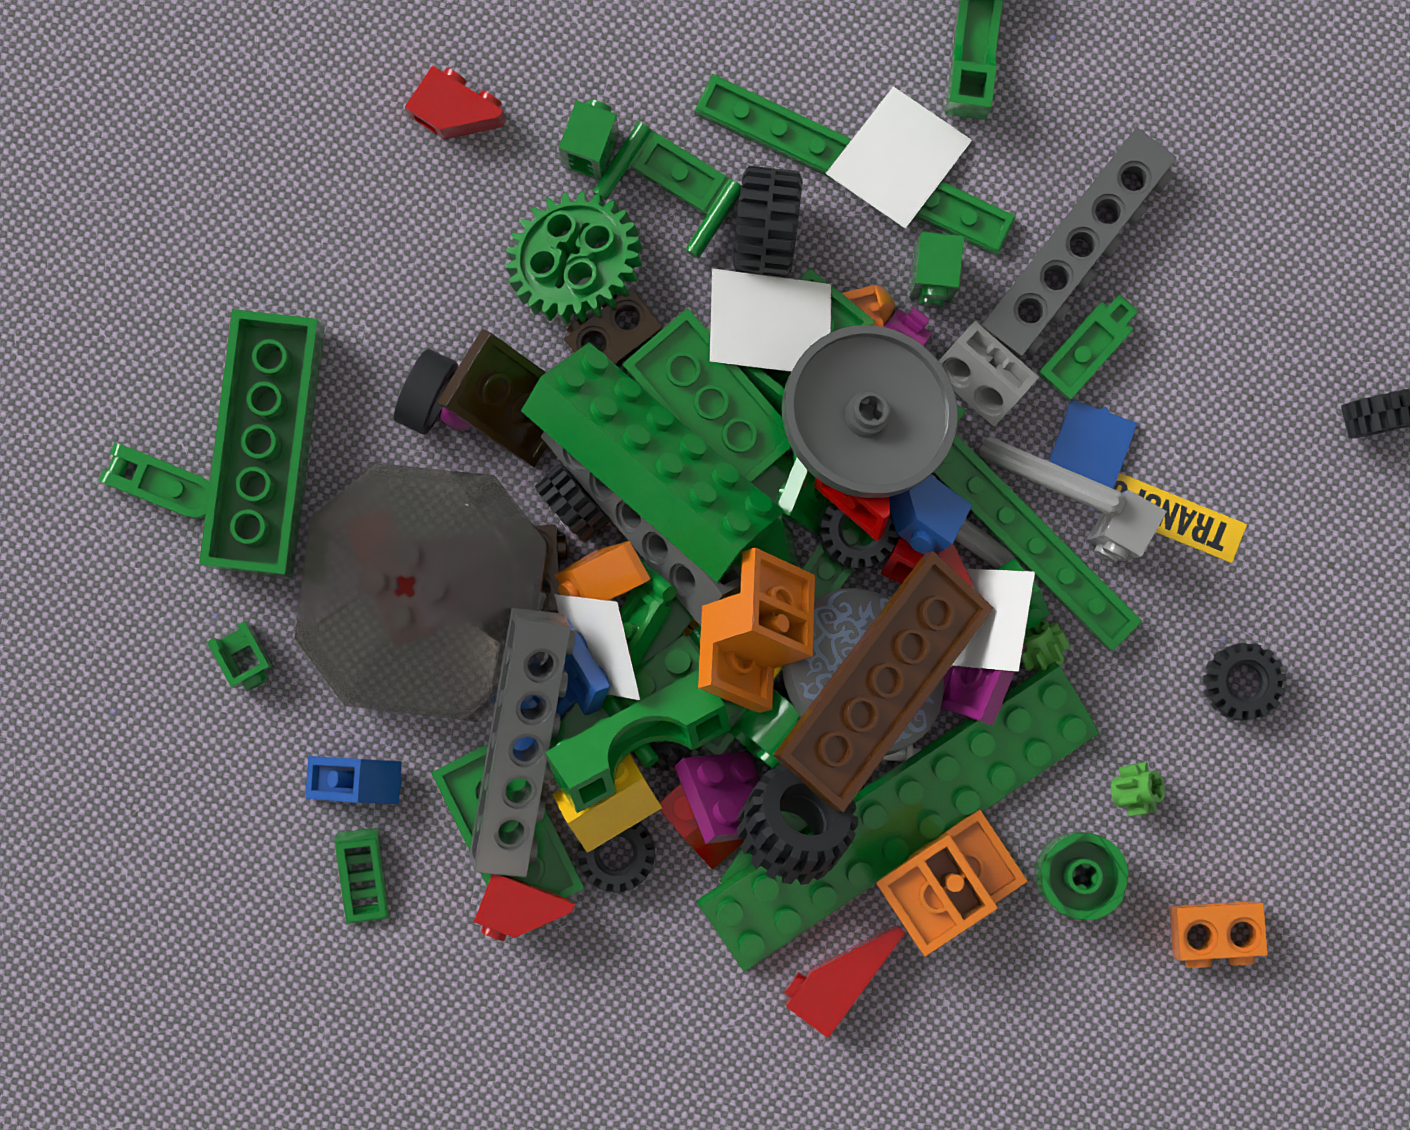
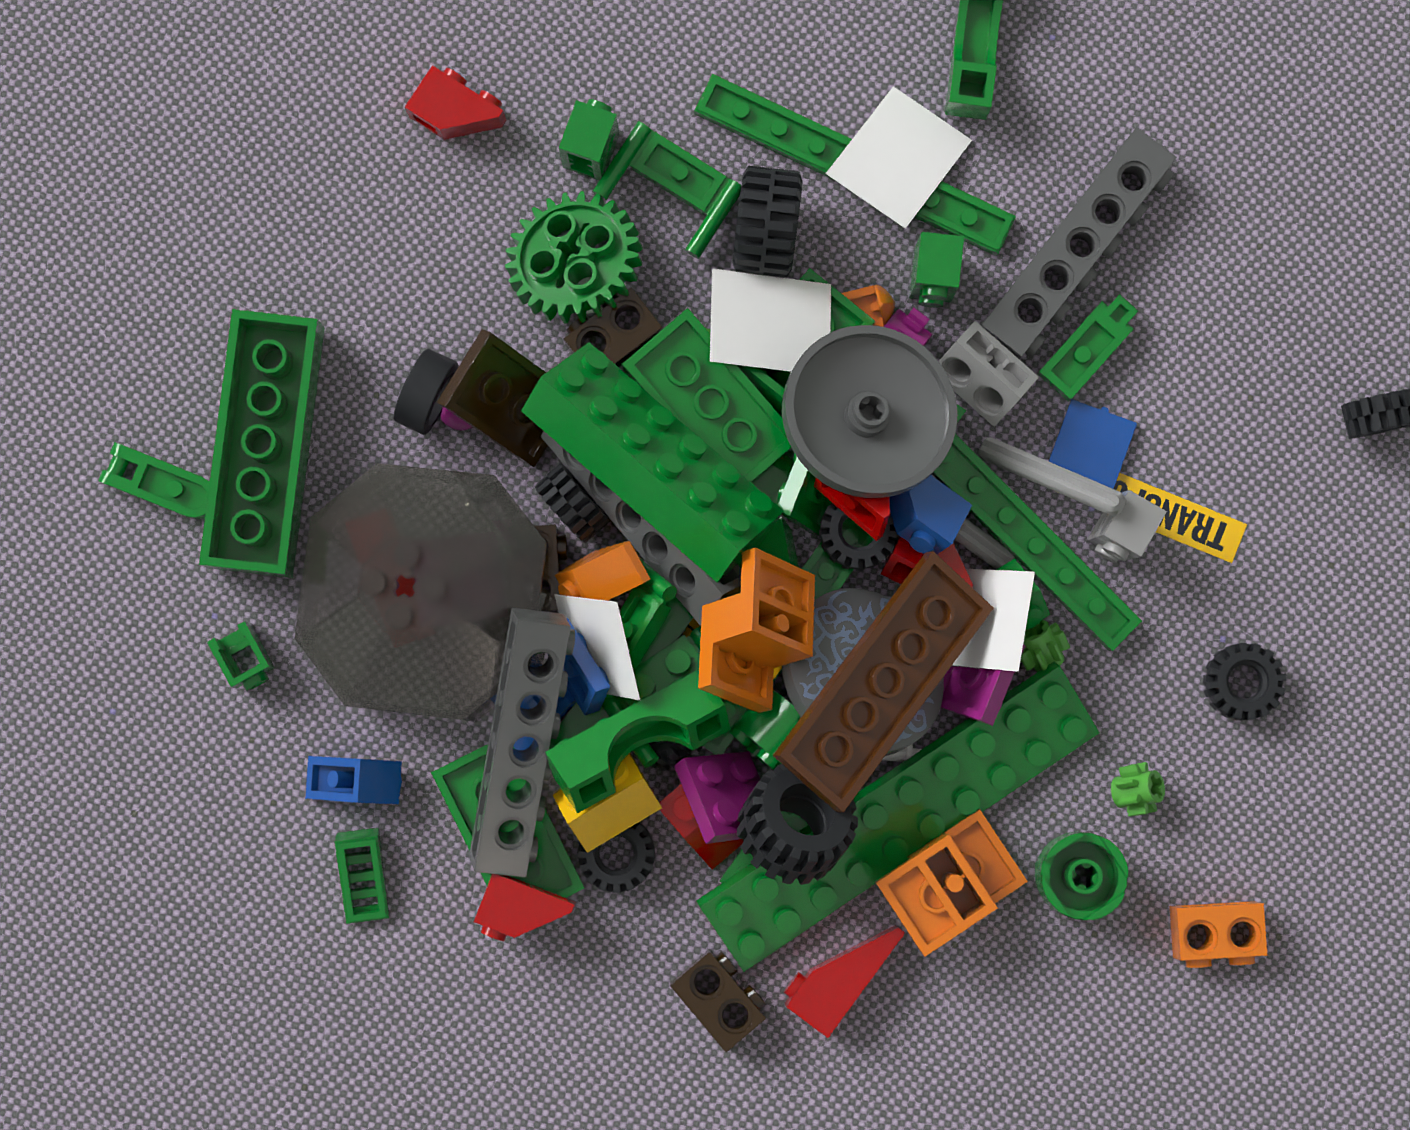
(710, 1005): none -> dark brown brick

